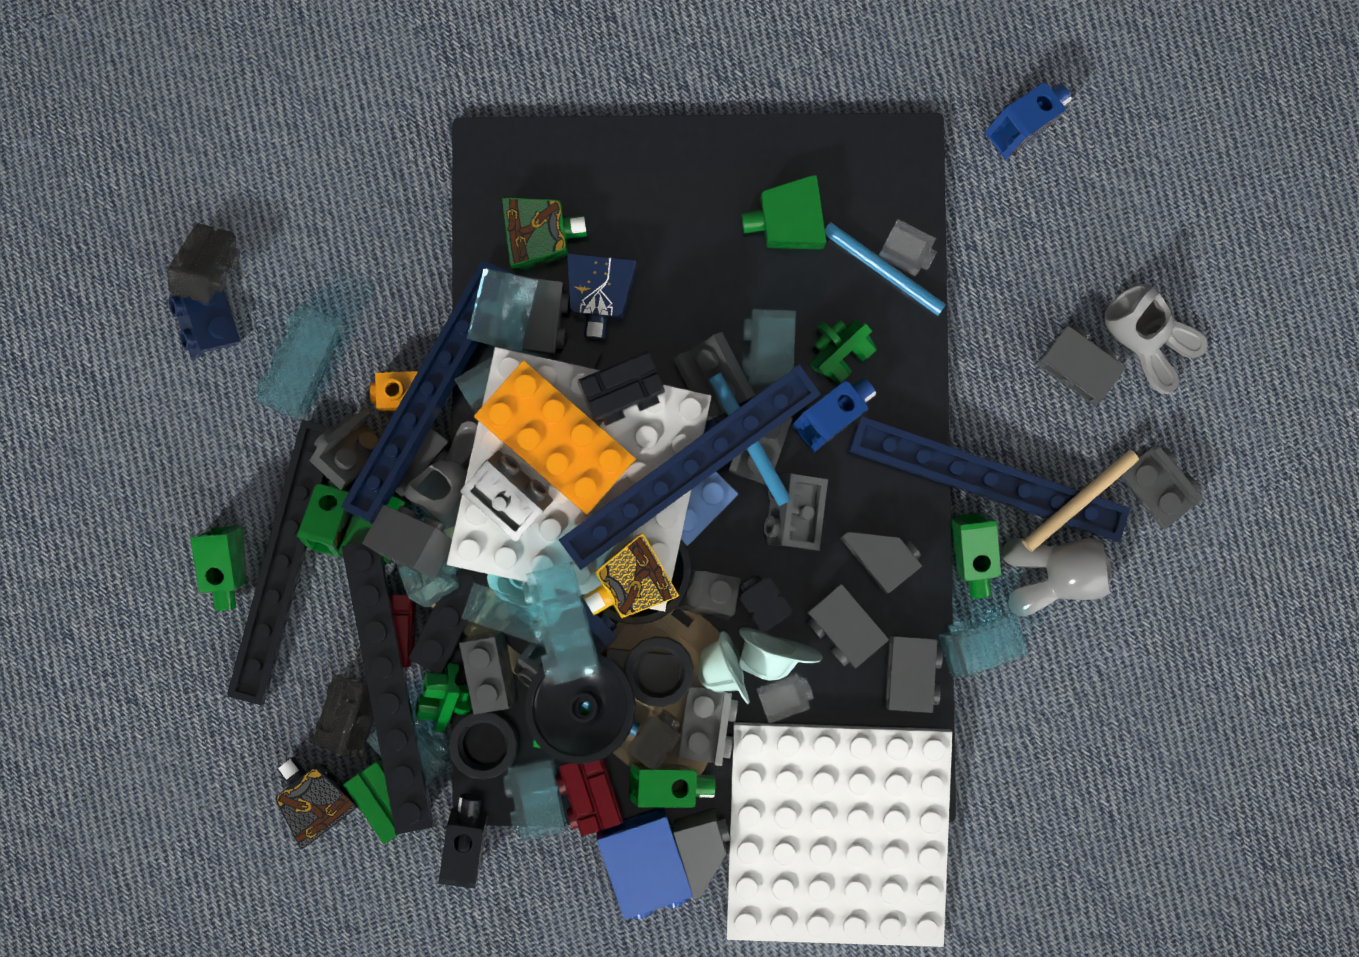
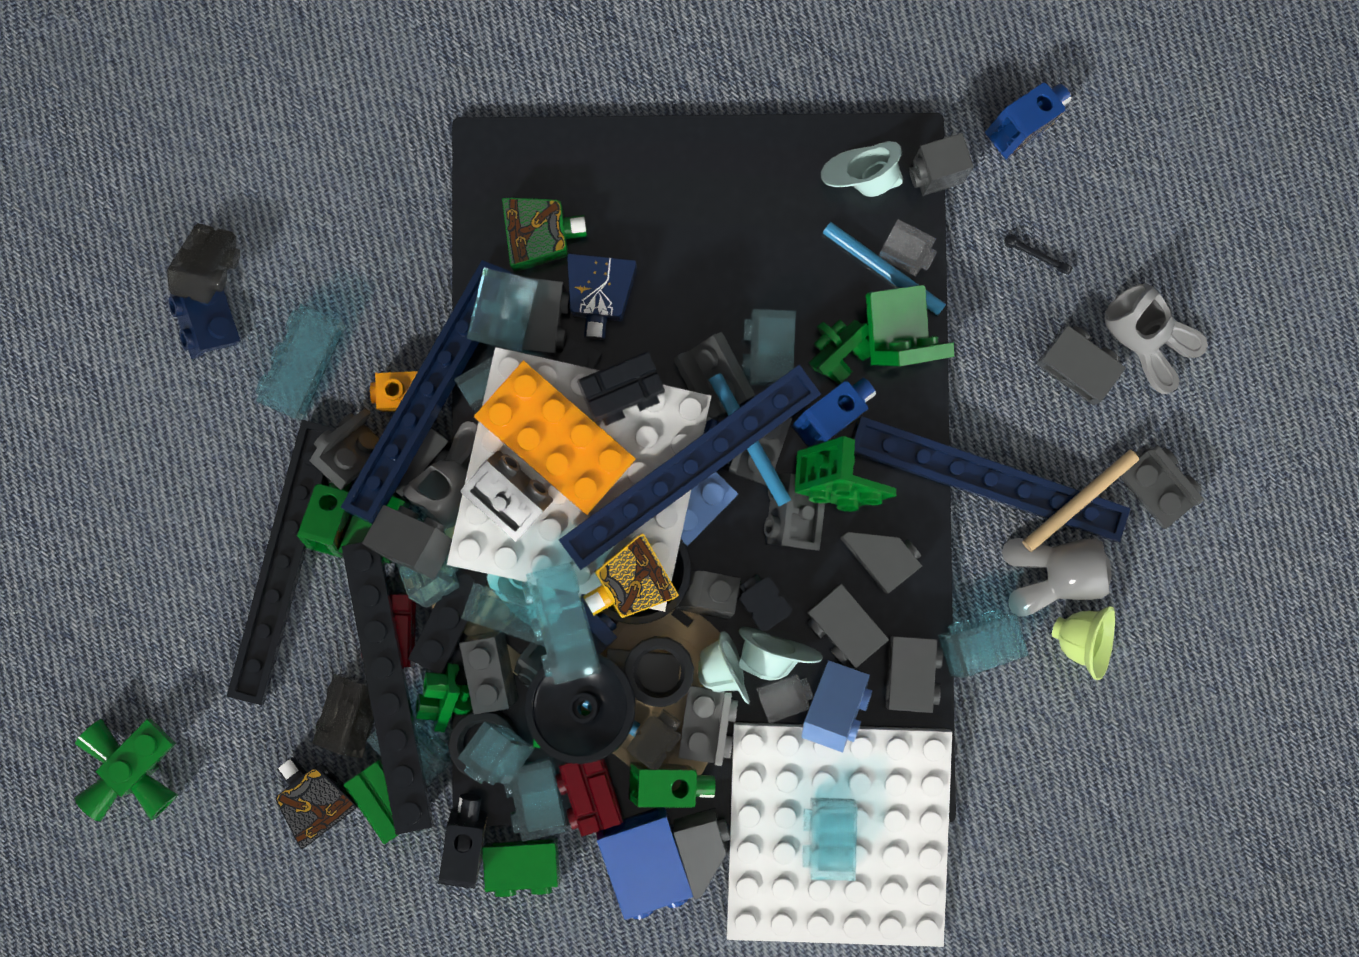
(125, 769): none -> green brick
(215, 551): green torso -> none
(495, 754): none -> clear light blue brick
(521, 866): none -> green brick
(789, 216): green torso -> none
(827, 476): none -> green bracket
(831, 839): none -> clear light blue brick
(836, 705): none -> medium blue brick
(868, 169): none -> light aqua piece
(901, 328): none -> green bracket
(941, 164): none -> dark grey brick
(975, 536): green torso -> none
(1012, 241): none -> black hinge
(1088, 638): none -> yellowish green hat

